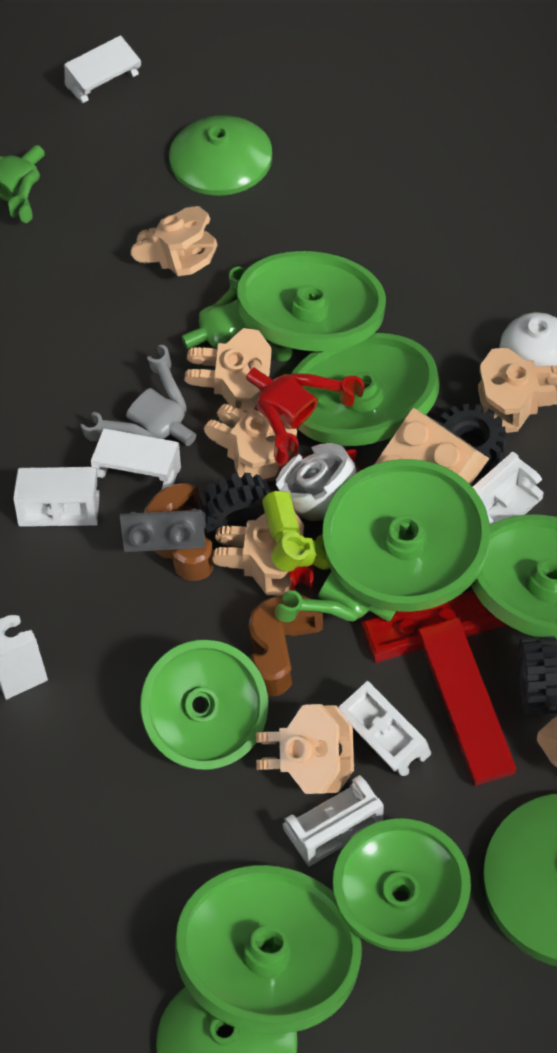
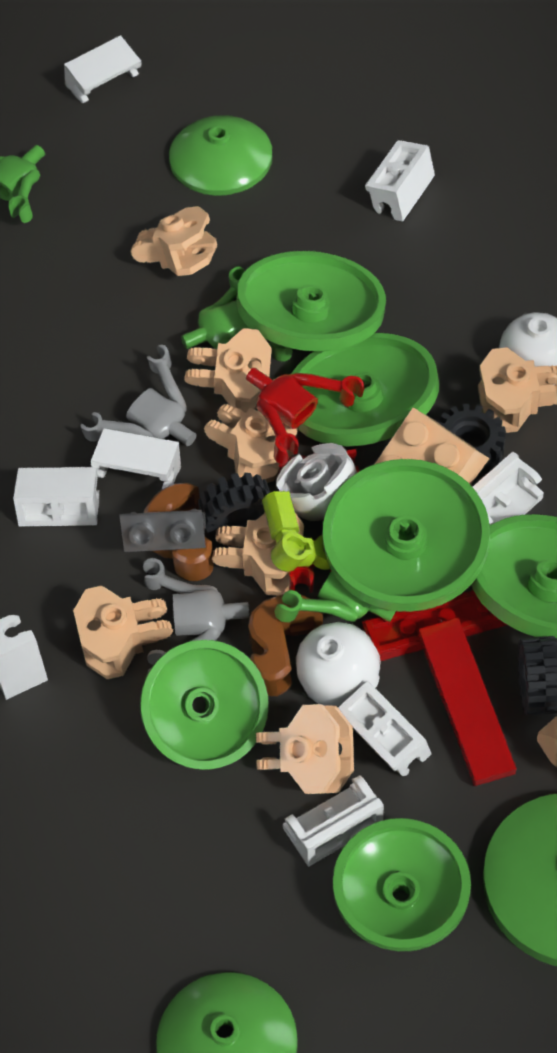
(111, 630): none -> light nougat hinge
(196, 609): none -> light grey piece
(267, 950): bright green dish -> none
(336, 662): none -> white cylinder
(401, 178): none -> white hinge

